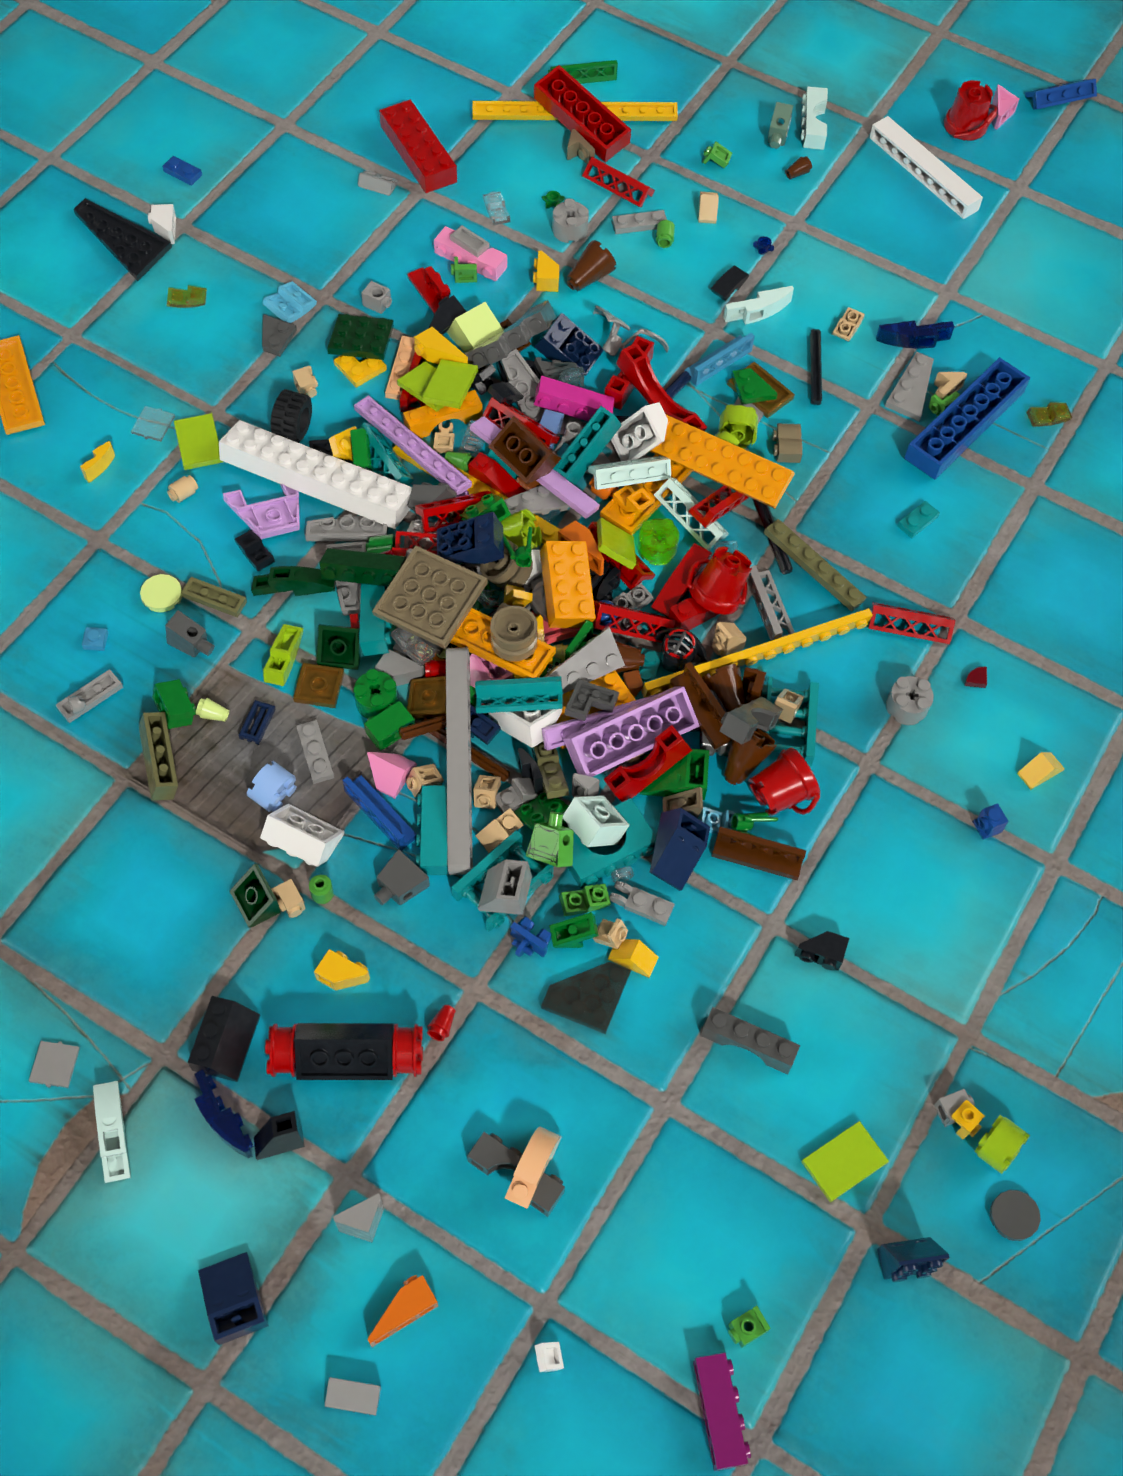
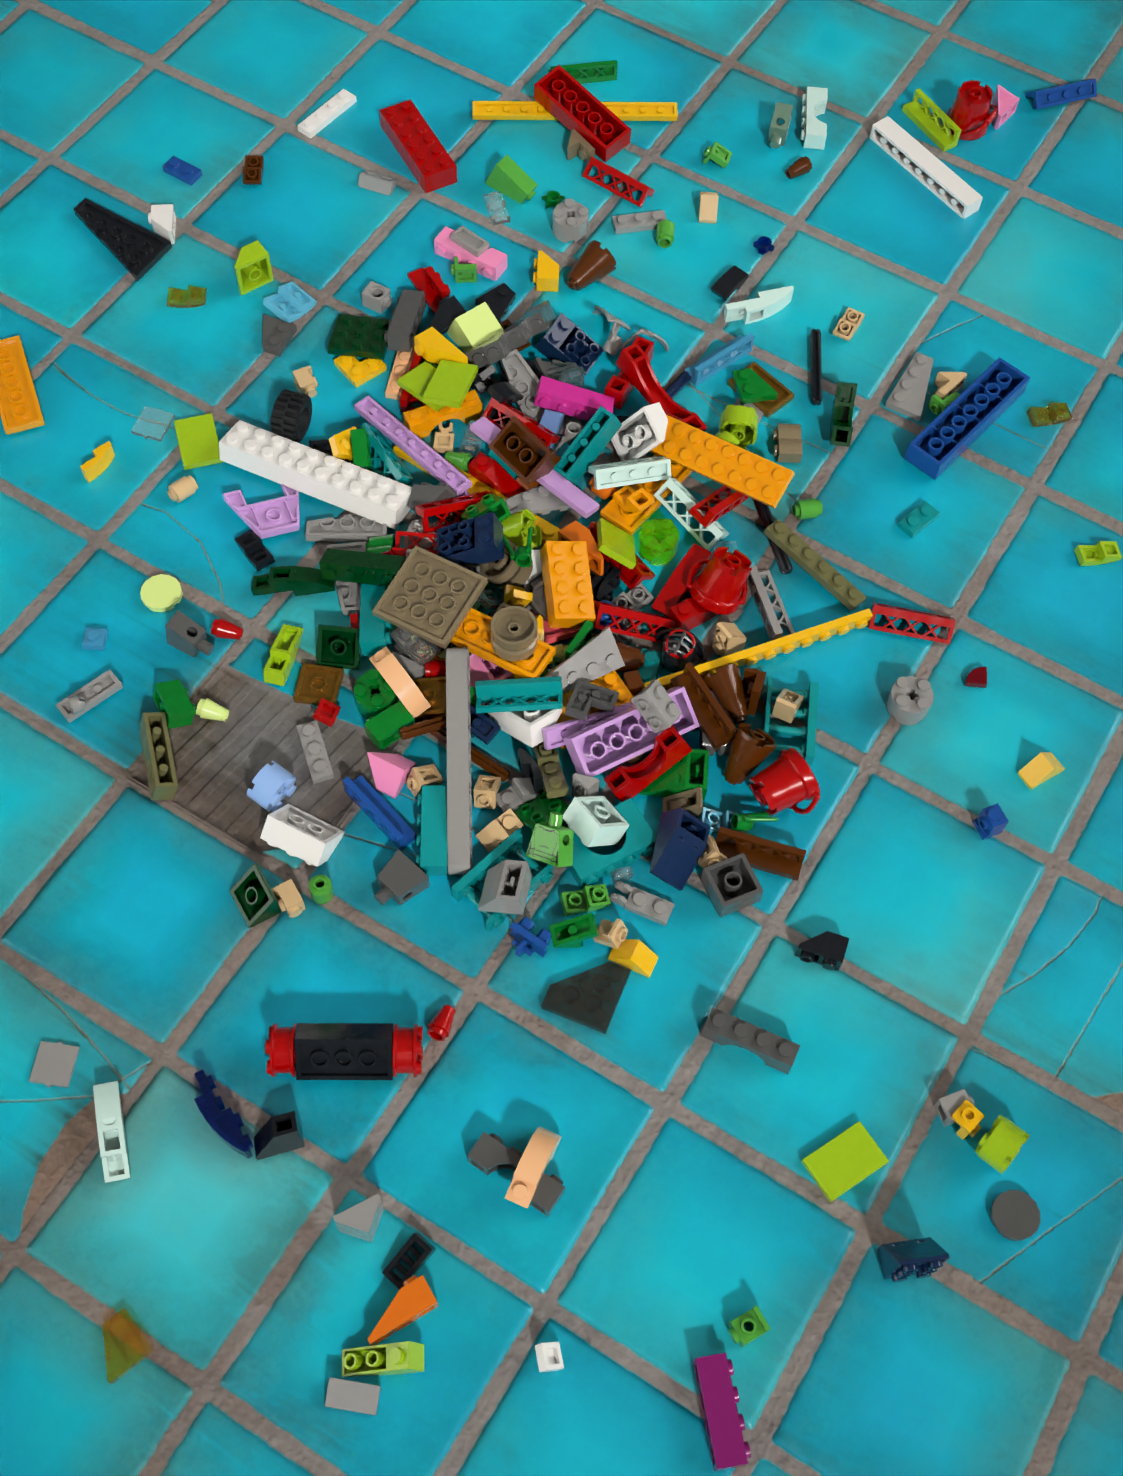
(123, 1345): none -> clear yellow wing
(214, 597): olive plate -> none
(223, 1039): black slope -> none
(224, 629): none -> red cone
(232, 1299): dark blue slope -> none
(251, 736): dark blue tile -> none
(253, 170): none -> reddish brown slope
(253, 267): none -> lime slope
(326, 113): none -> white plate
(326, 712): none -> red plate
(339, 972): yellow slope -> none
(383, 1359): none -> lime slope
(400, 682): none -> light nougat arch
(402, 1254): none -> black slope
(405, 320): none -> dark grey brick
(498, 300): none -> black wing
(511, 181): none -> bright green slope
(656, 706): none -> light grey bracket
(711, 854): none -> tan bracket
(731, 884): none -> dark grey brick
(743, 721): dark grey arch -> none
(807, 509): none -> bright green brick
(842, 412): none -> dark green arch
(912, 336): clear blue slope -> none
(930, 123): none -> lime fence
(1098, 554): none -> lime slope

